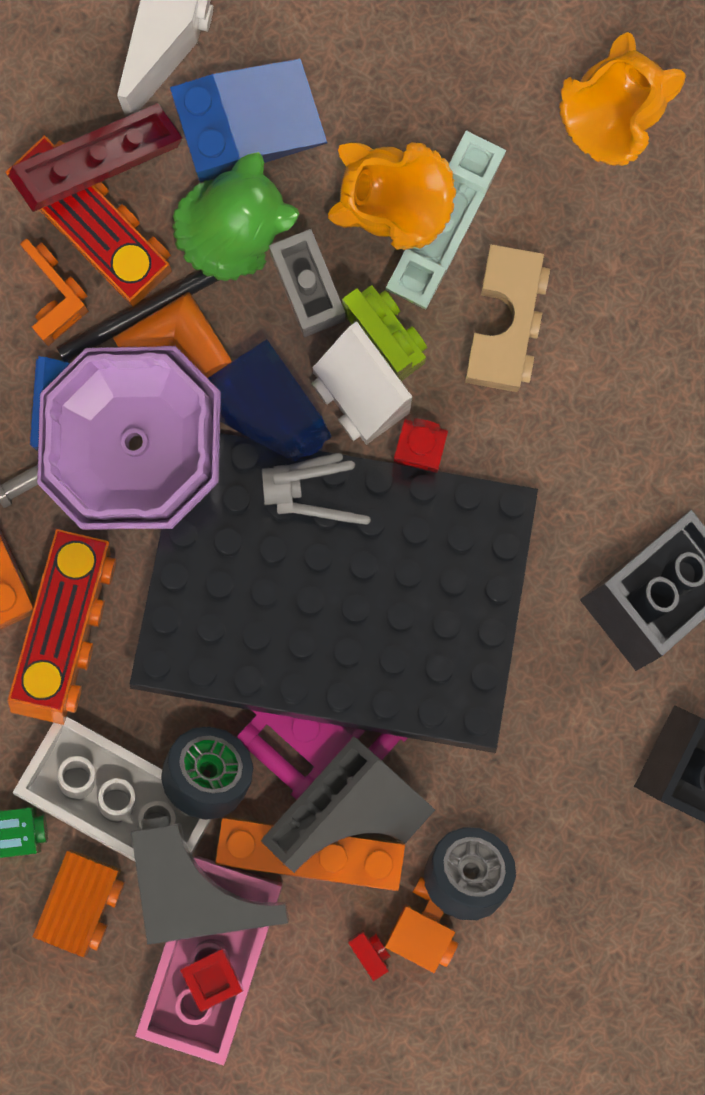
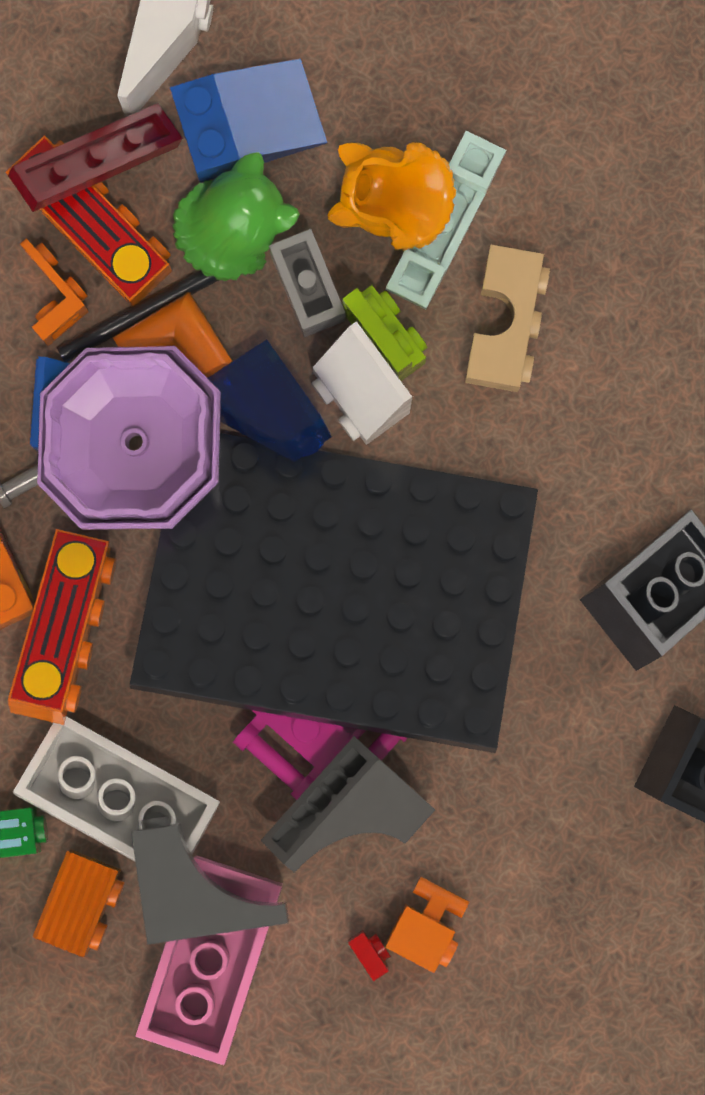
(211, 980): red plate -> none
(212, 751): wheel -> none
(284, 484): light grey plant -> none
(346, 861): orange brick -> none
(420, 444): red brick -> none
(469, 852): wheel -> none
(618, 103): light orange hair -> none

